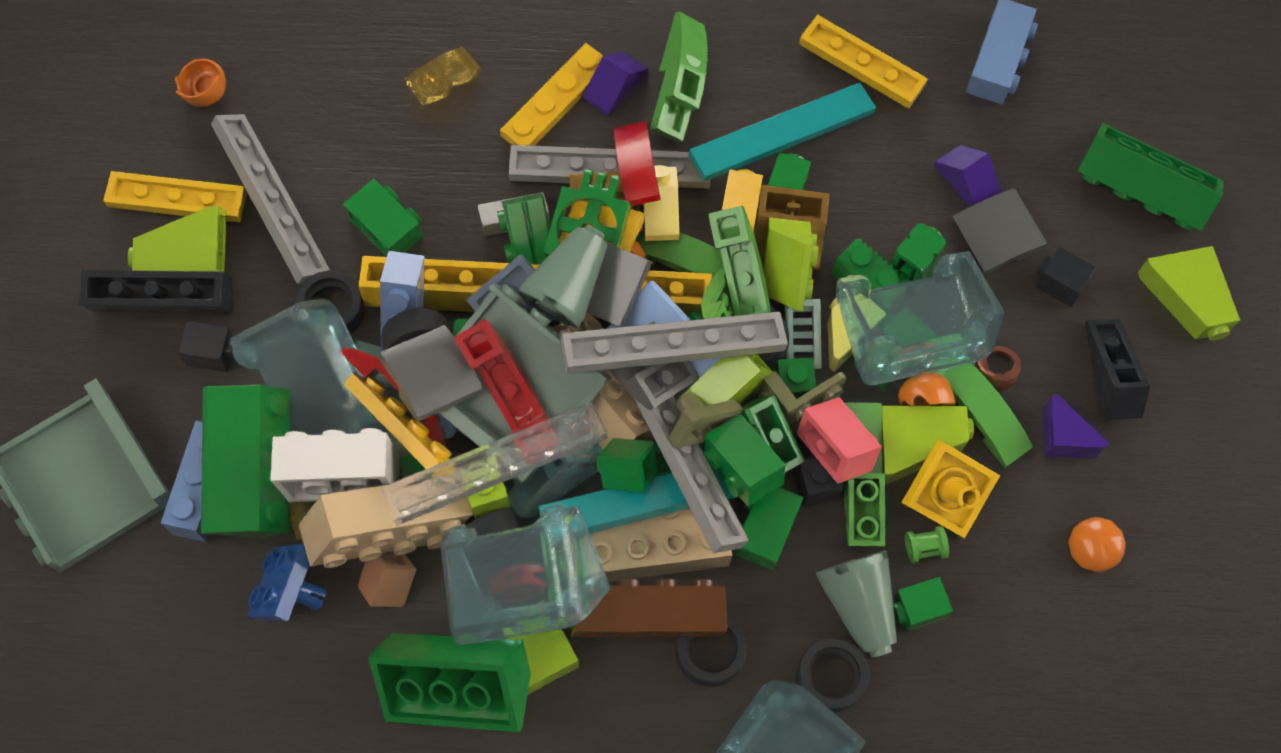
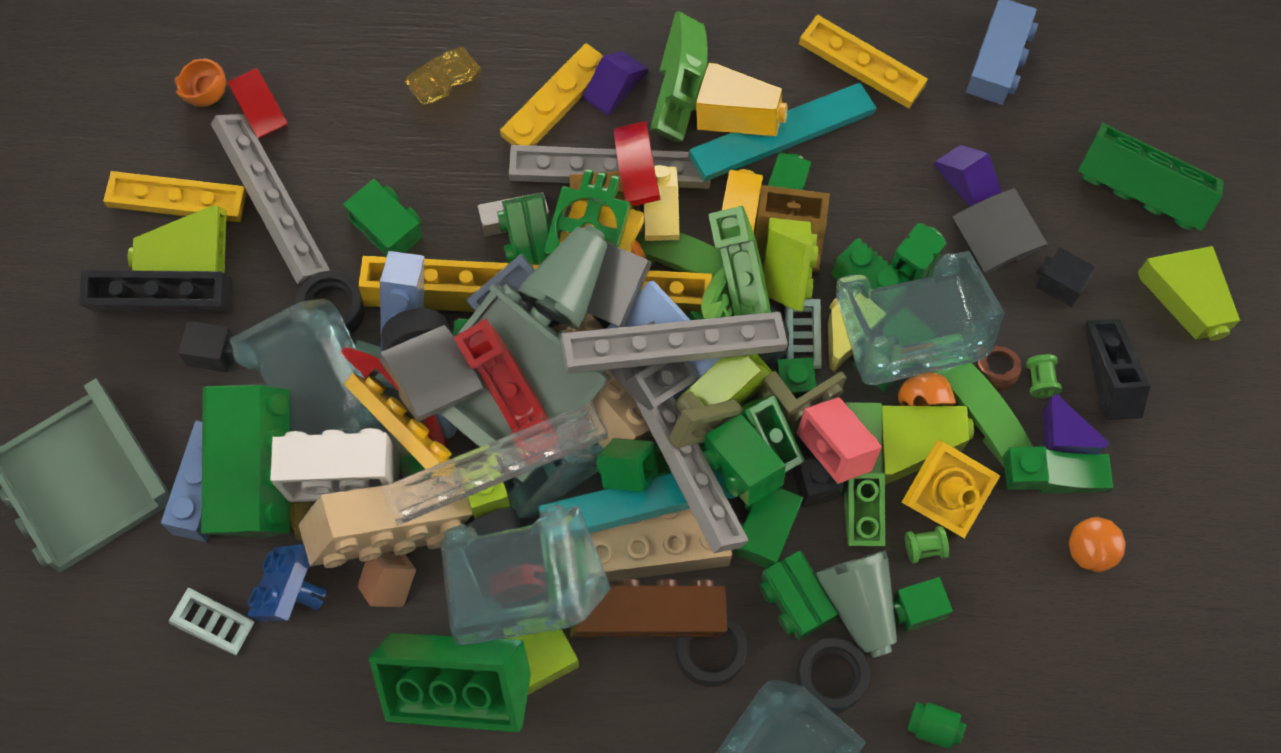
(183, 608): none -> light aqua slope
(257, 103): none -> red slope
(738, 103): none -> yellow slope
(798, 596): none -> green brick
(936, 725): none -> green brick
(1043, 376): none -> bright green bush
(1056, 471): none -> green slope

